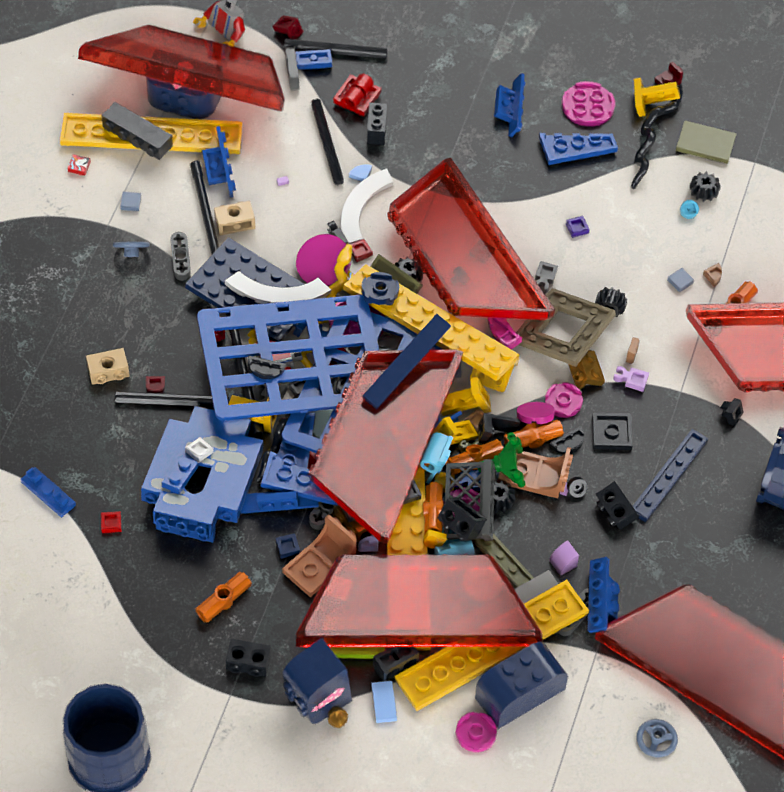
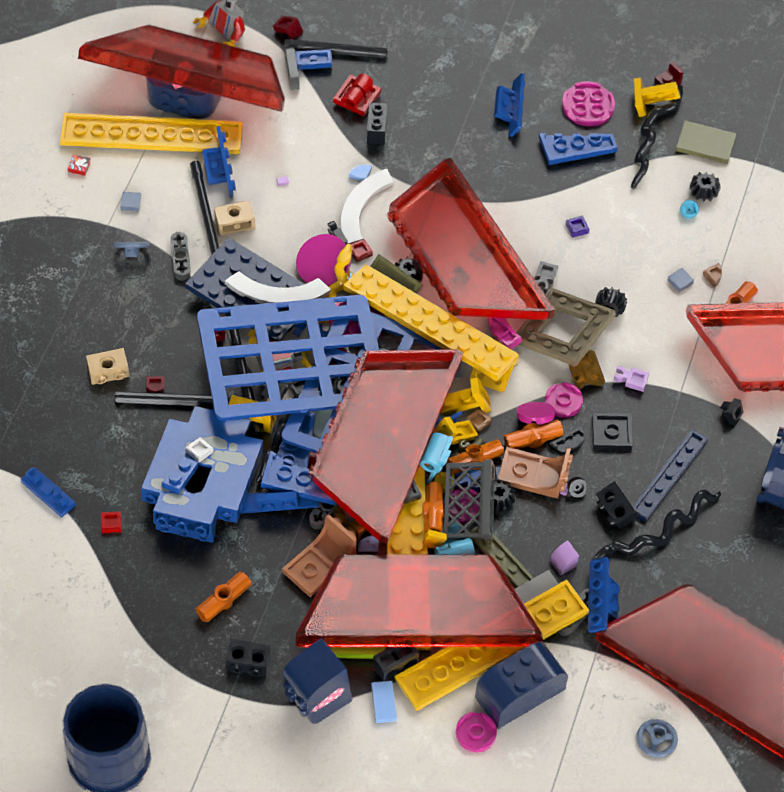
(137, 131): brick -> none
(265, 368): black tile -> none
(287, 545): dark blue plate -> none
(327, 142): black axle -> none
(337, 717): pearl gold plate -> none
(381, 297): plate -> none
(406, 361): dark blue tile -> none
(464, 515): black brick -> none
(493, 422): black bracket -> none
(507, 460): green axle -> none
(632, 351): medium nougat tile -> none
(664, 538): none -> black animal

